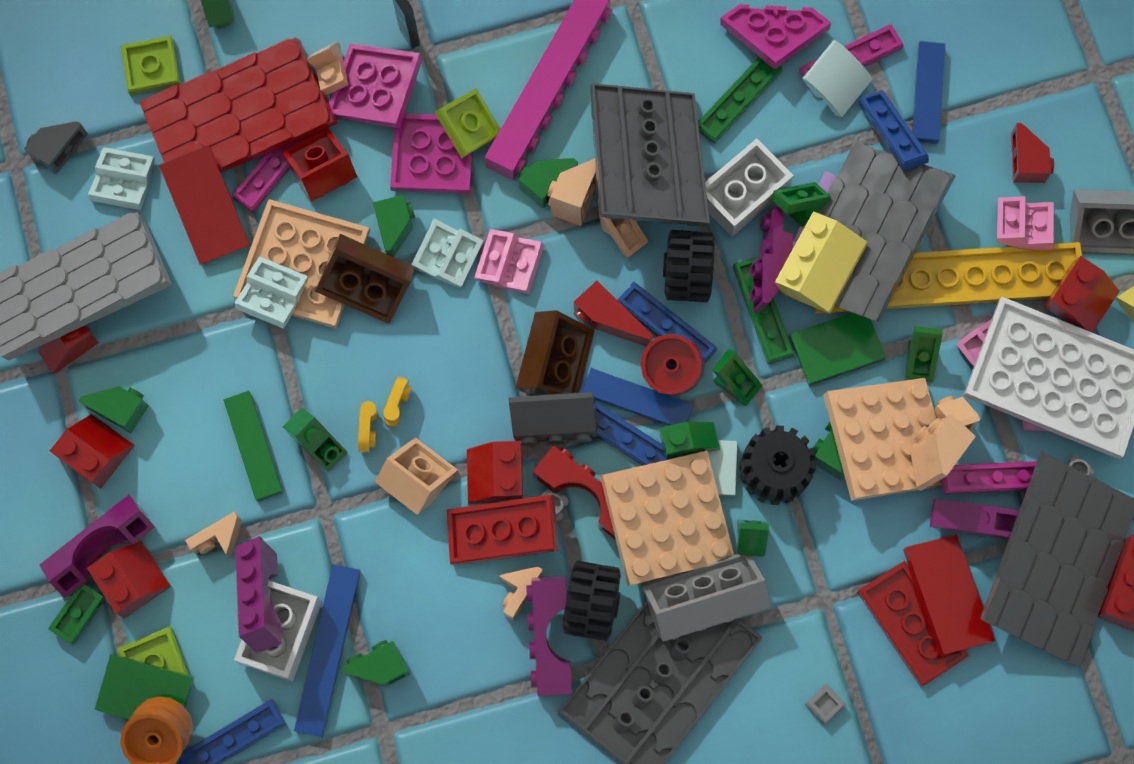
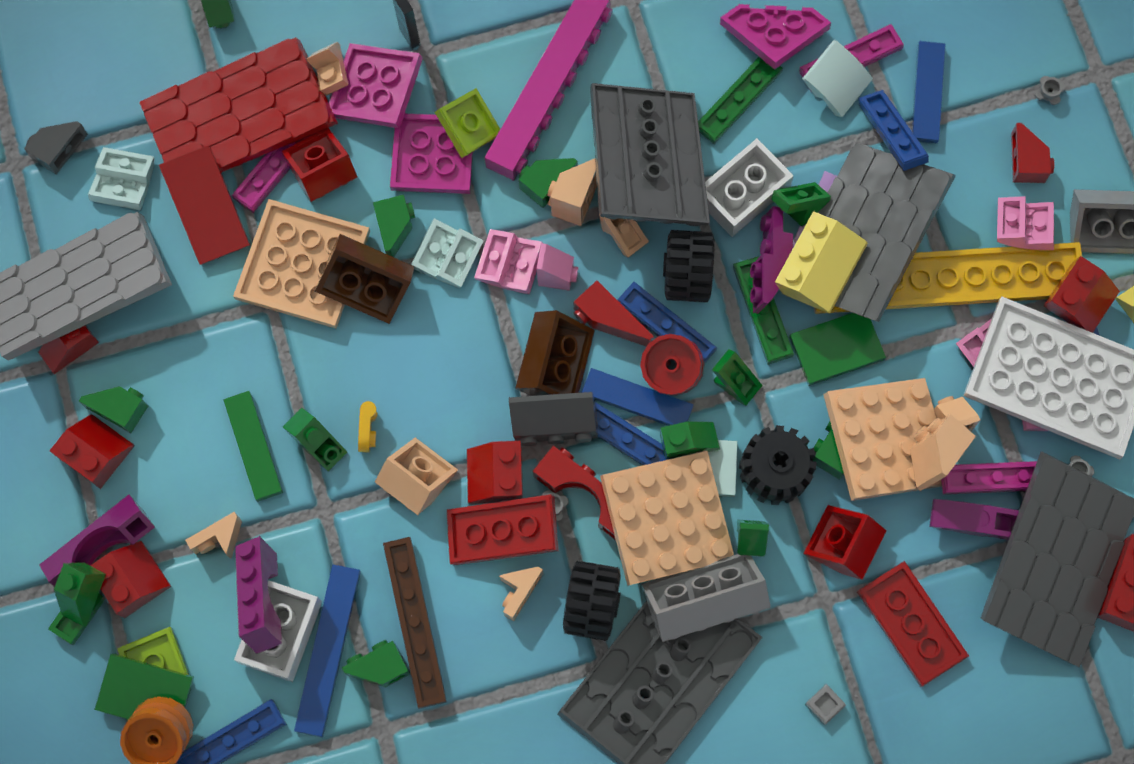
(78, 591): none -> green slope
(150, 65): lime tile -> none
(271, 292): light aqua slope -> none
(399, 393): yellow plate -> none
(414, 623): none -> reddish brown plate
(552, 671): magenta arch -> none
(555, 268): none -> bright pink slope
(845, 541): none -> red slope
(923, 353): green slope -> none
(948, 595): red tile -> none
(1050, 83): none -> light grey plate

